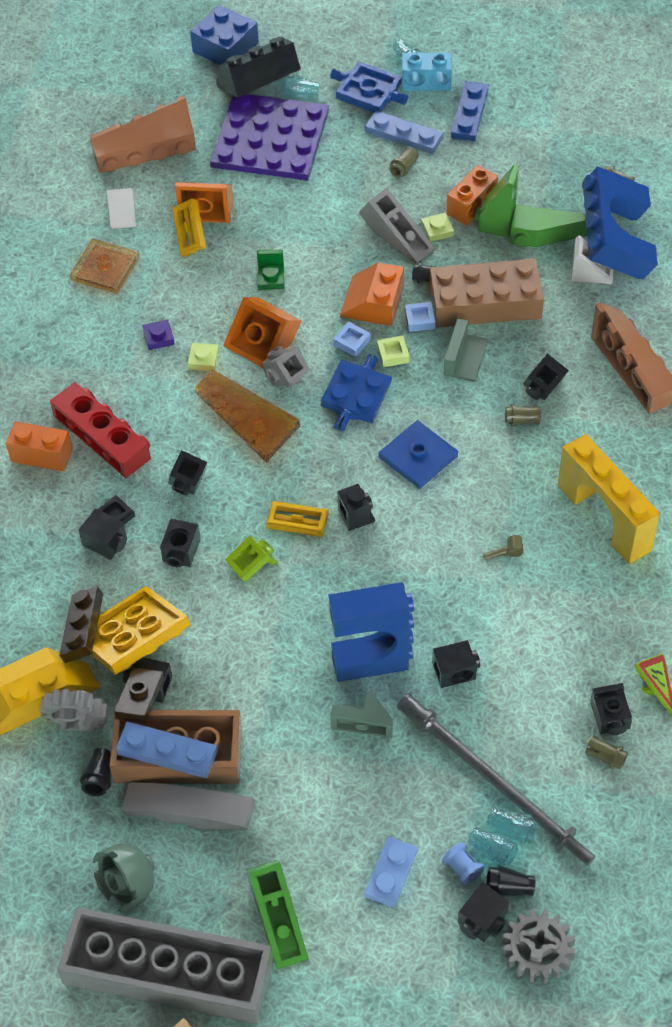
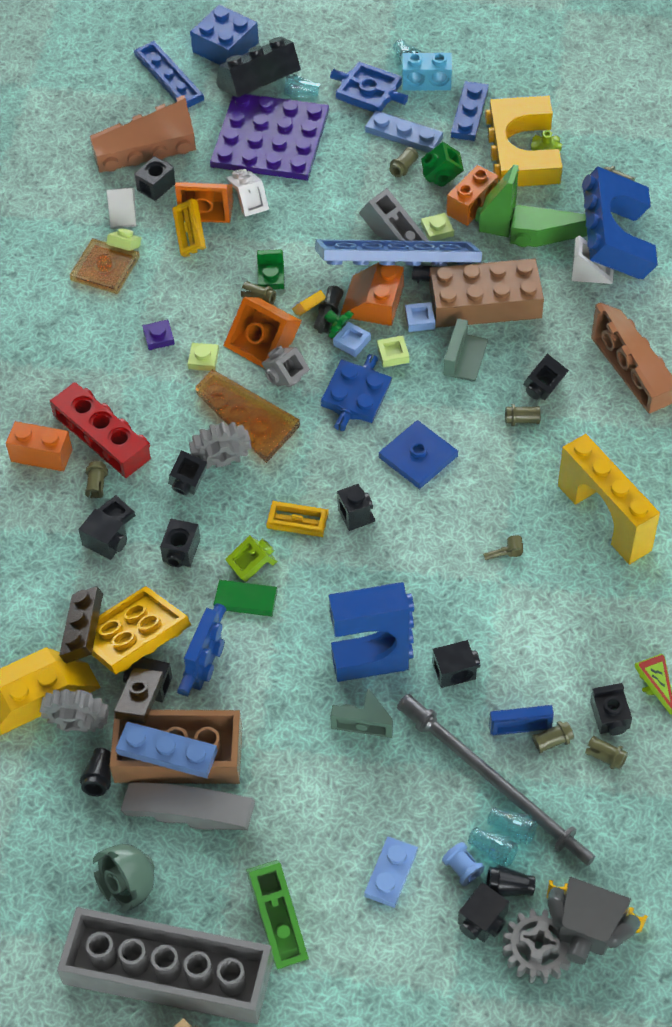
(96, 473): none -> olive pin
(124, 239): none -> yellowish green plate
(155, 178): none -> black brick
(168, 73): none -> blue tile
(202, 650): none -> blue plate
(221, 444): none -> light grey gear
(246, 597): none -> green tile
(249, 191): none -> white bracket
(266, 294): none -> olive pin
(309, 303): none -> yellow tile
(331, 302): none -> pearl dark grey axle
(337, 322): none -> green plant
(389, 251): none -> medium blue plate
(442, 164): none -> green brick
(519, 115): none -> yellow arch
(521, 720): none -> blue tile
(546, 142): none -> lime plant
(553, 736): none -> olive pin
(591, 918): none -> dark grey torso

